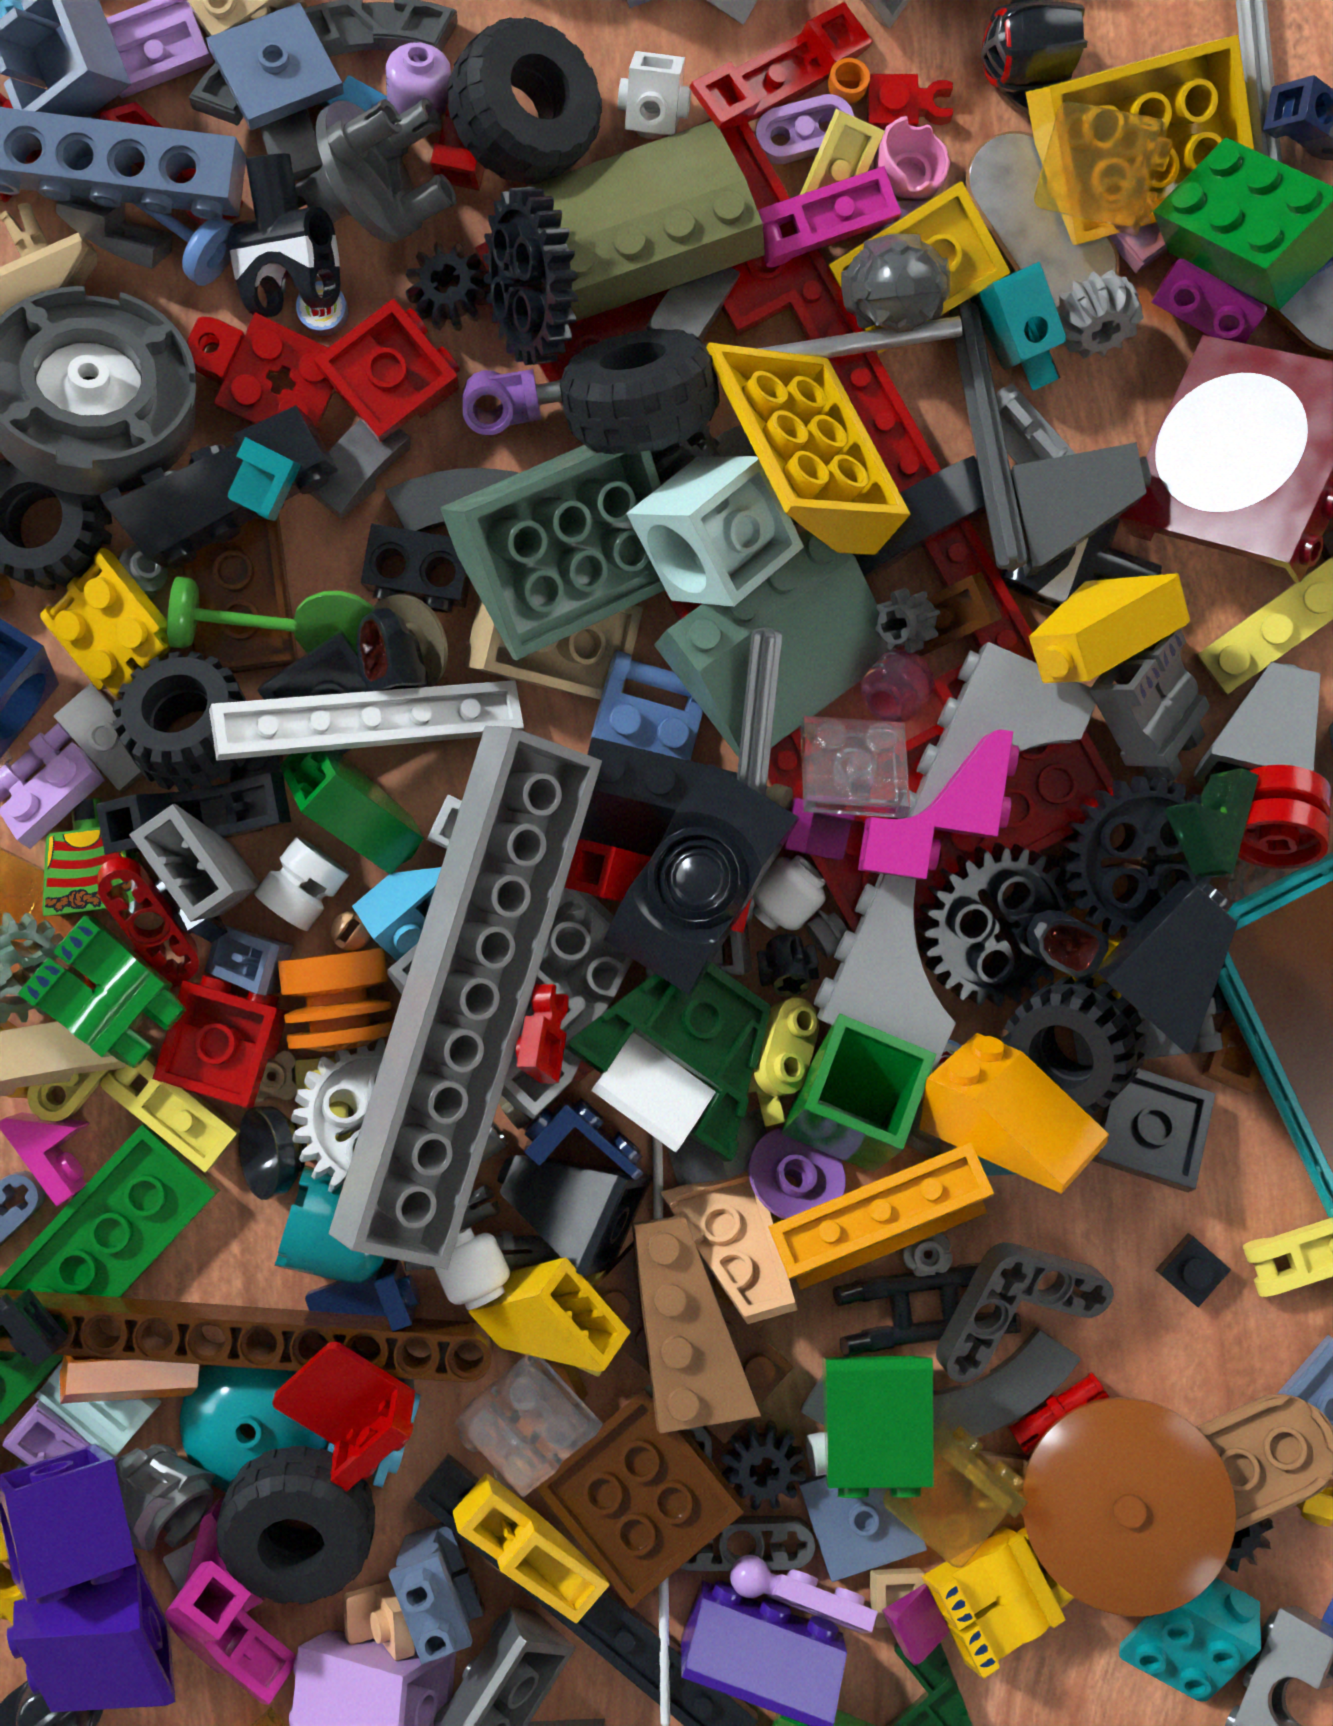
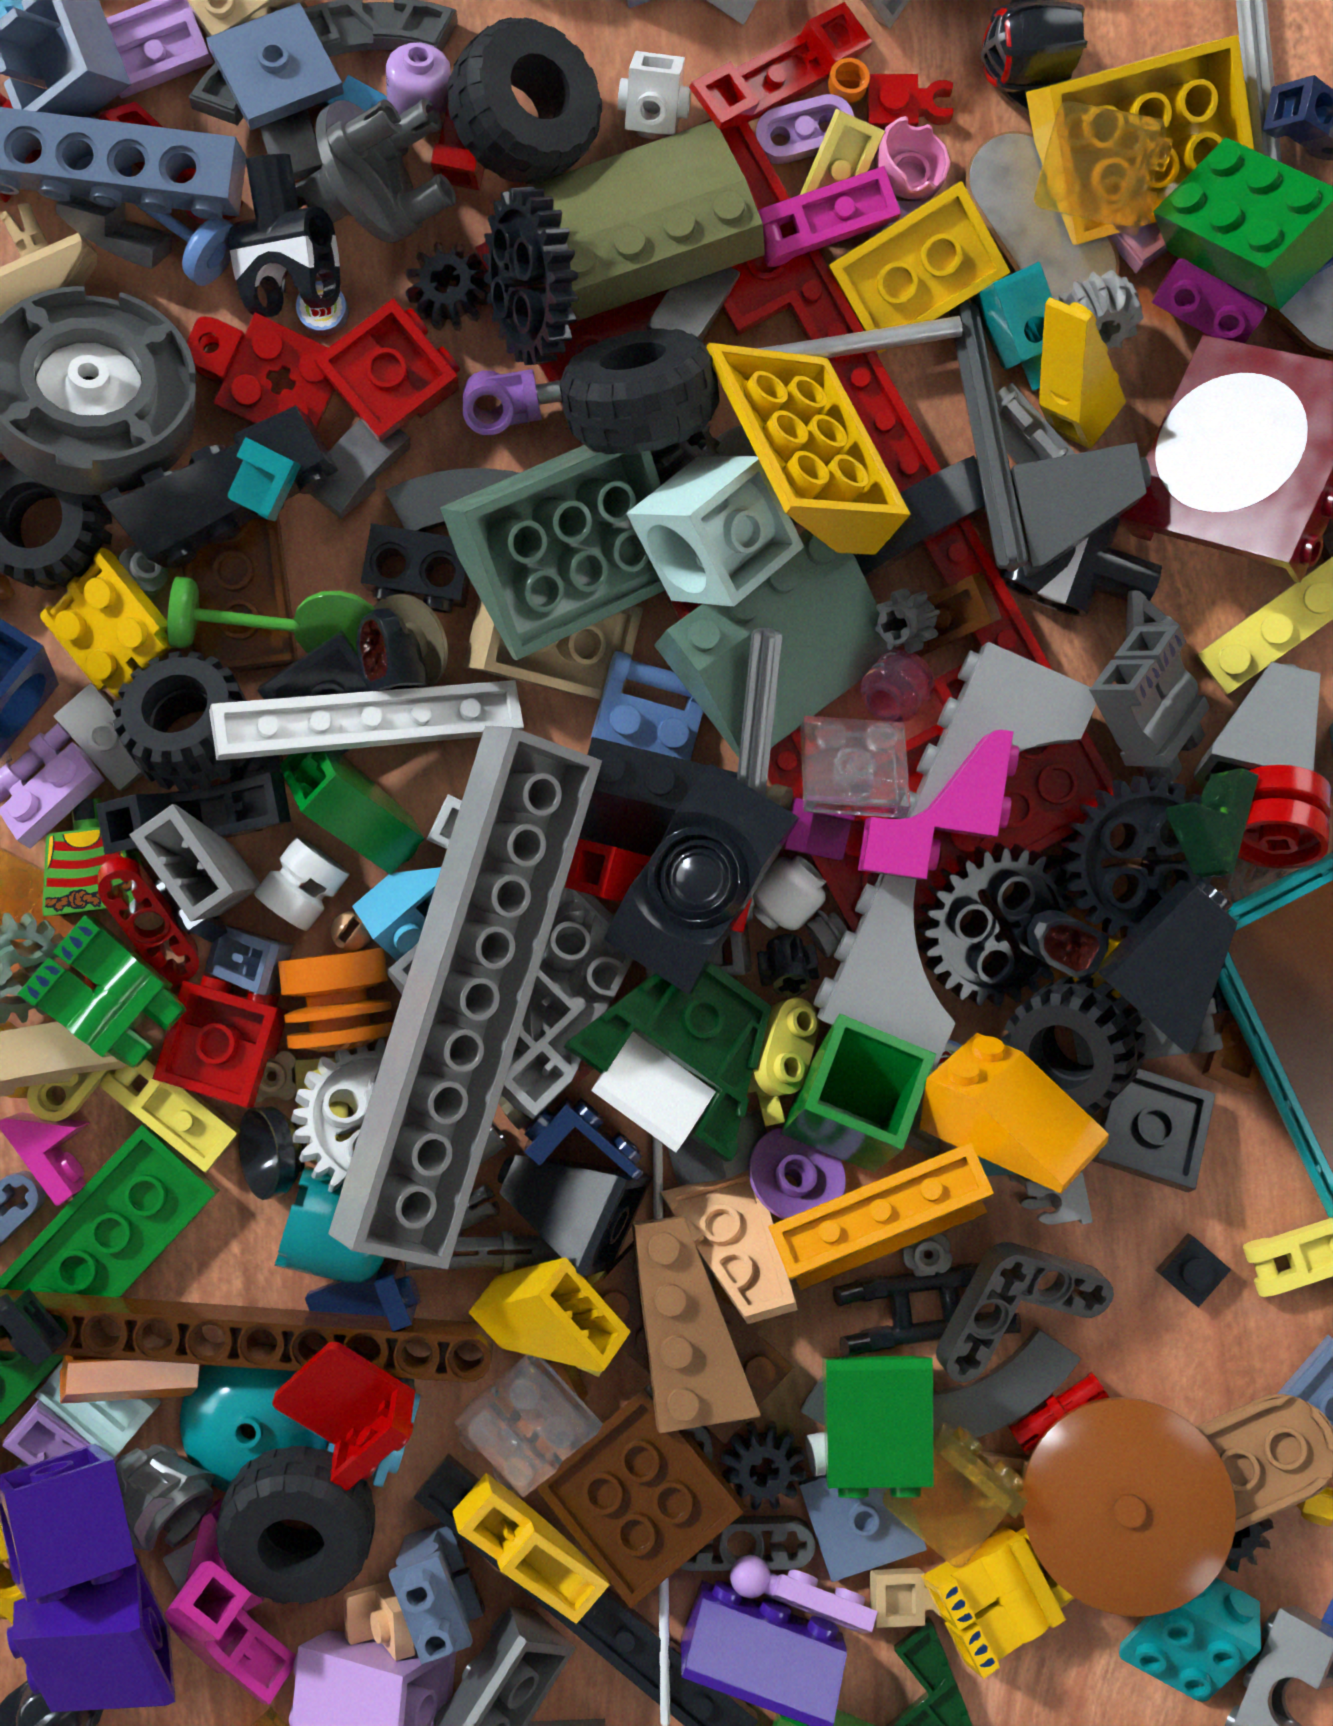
(474, 1270): white head -> none
(542, 1041): red plate -> none
(896, 283): dark grey helmet -> none
(916, 1624): magenta slope -> none
(1069, 1205): none -> light grey hinge
(1077, 378): none -> yellow slope
(1107, 625): yellow slope -> none

